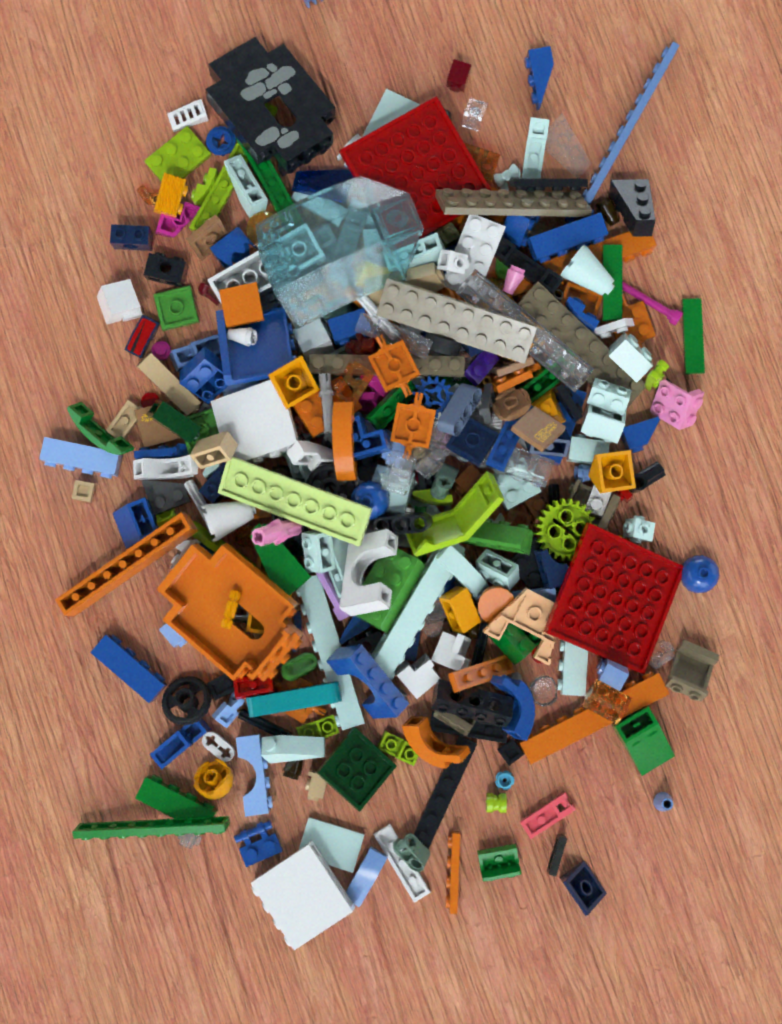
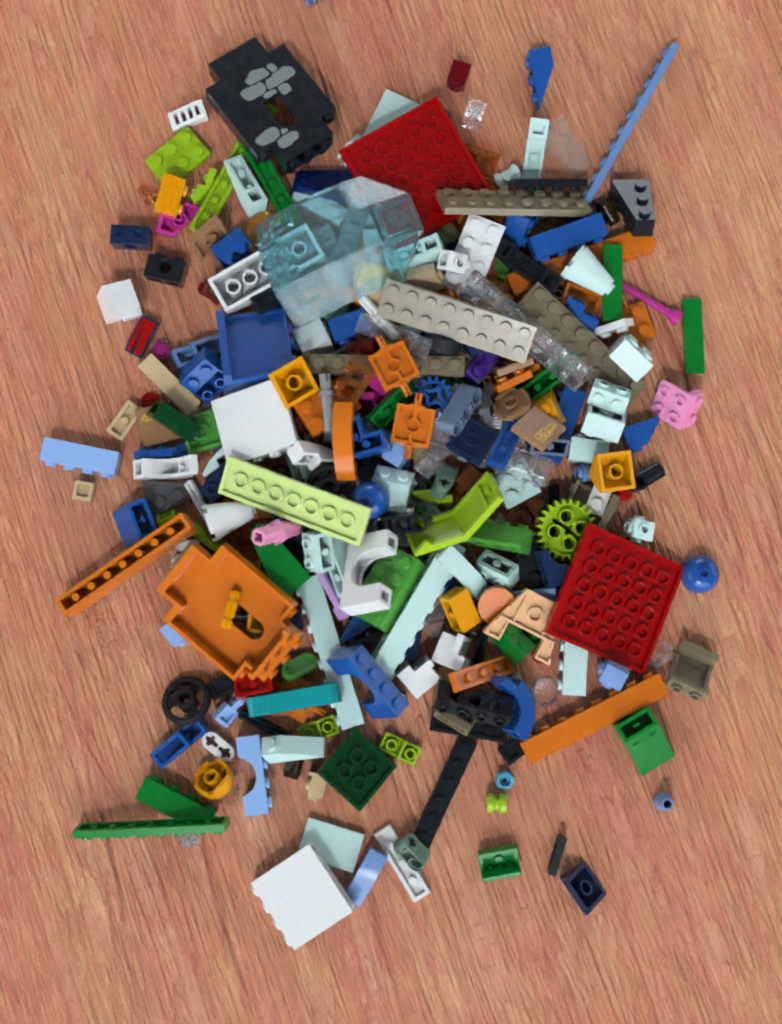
(82, 418): green slope -> none
(129, 668): blue brick -> none
(176, 308): bright green tile -> none
(214, 450): tan brick -> none
(217, 134): blue gear -> none
(241, 305): orange tile -> none
(244, 336): white cone -> none
(260, 849): blue plate -> none
(398, 472): clear brick -> none
(429, 747): orange arch -> none
(453, 880): orange plate -> none
(513, 279): bright pink cone -> none
(547, 816): coral plate -> none
(564, 395): black plate -> none
(606, 701): clear orange brick -> none
(656, 375): lime plate -> none

